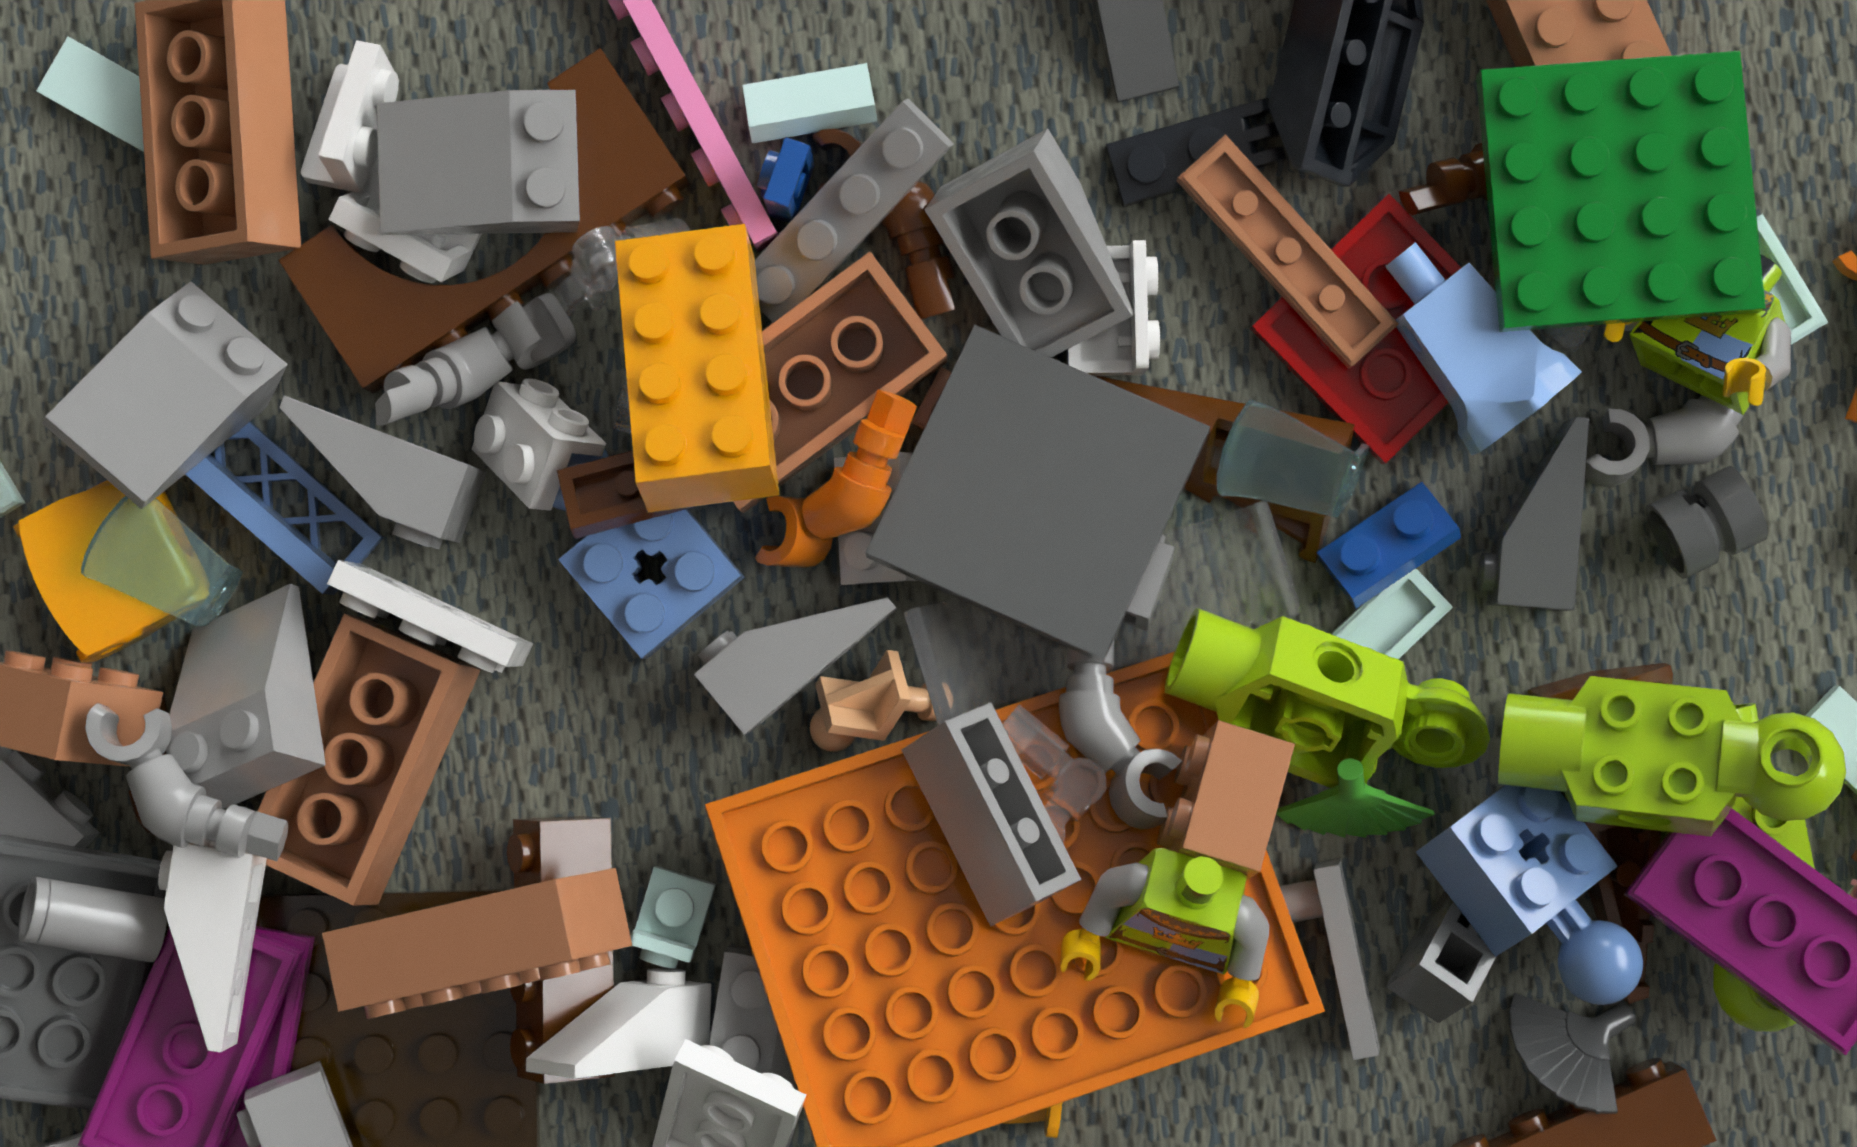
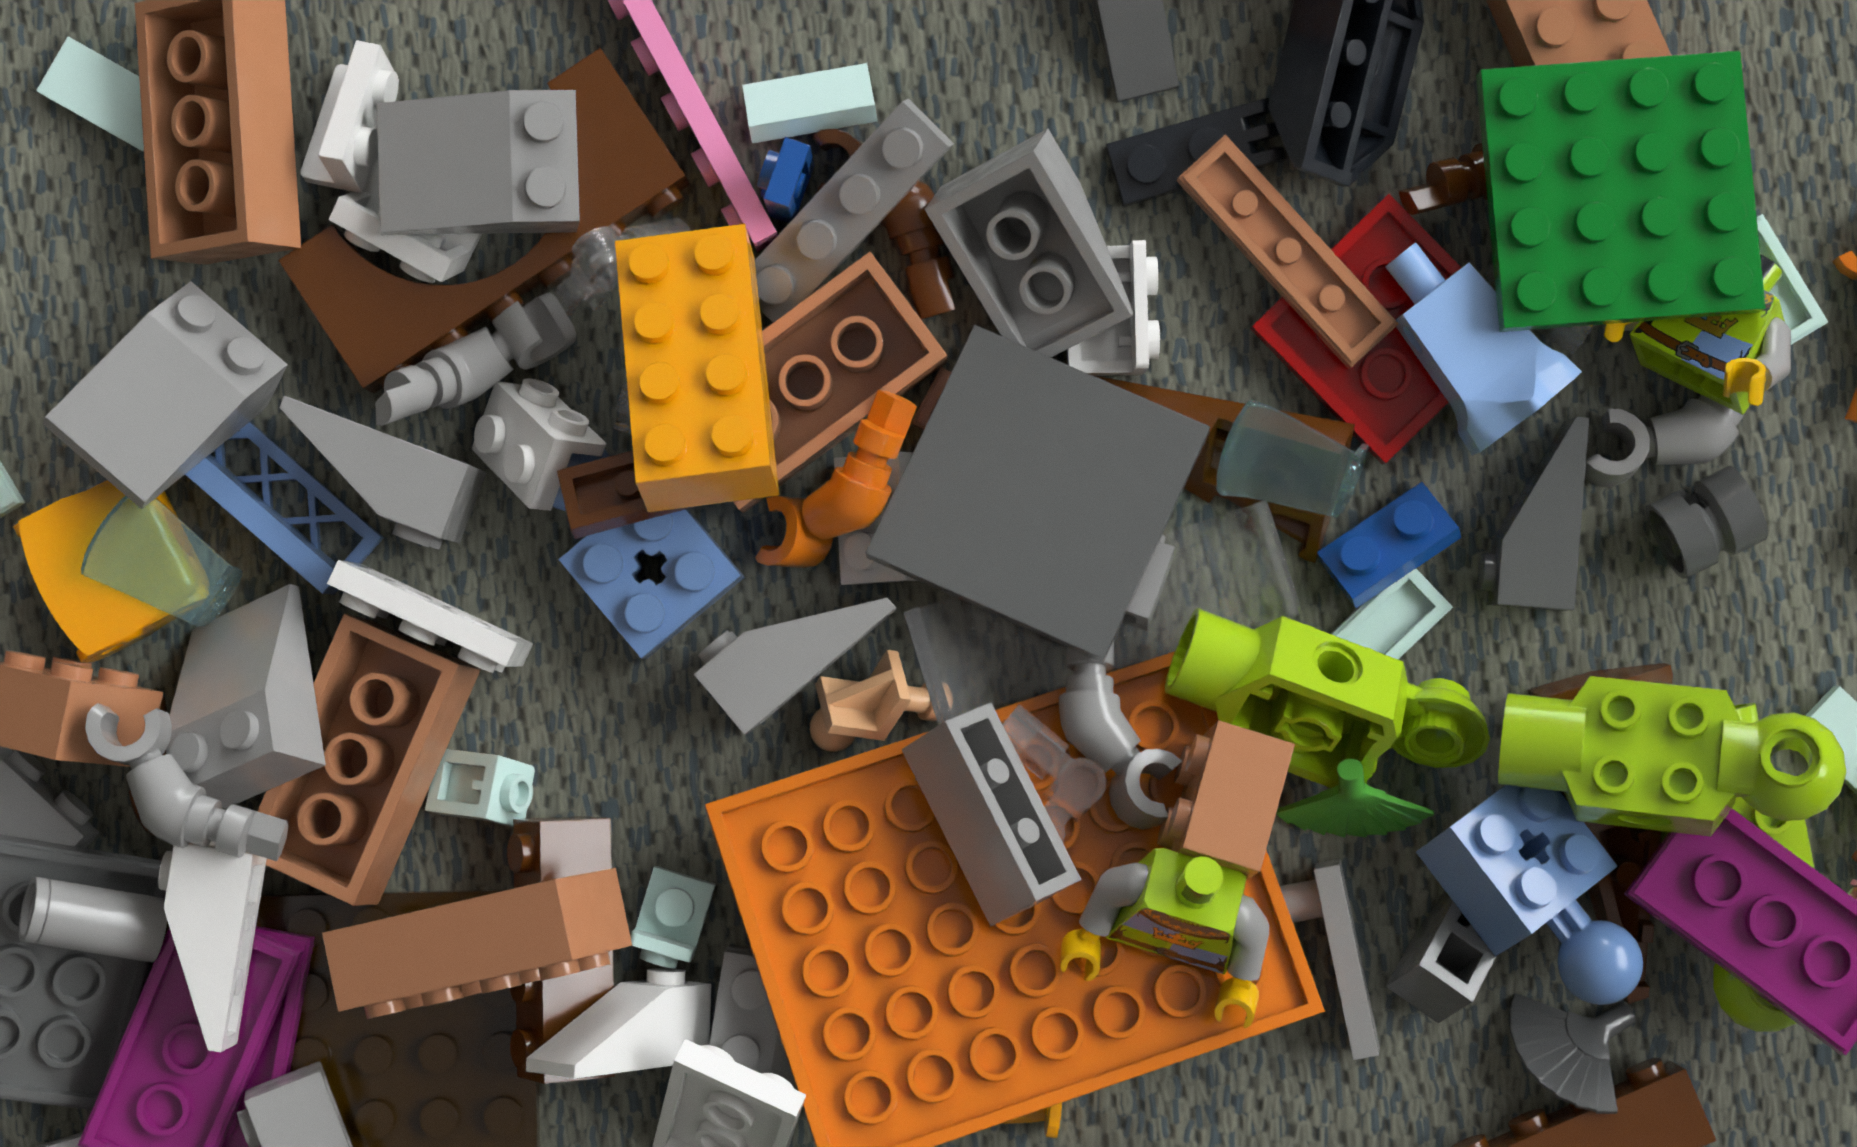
(481, 787): none -> light aqua bracket

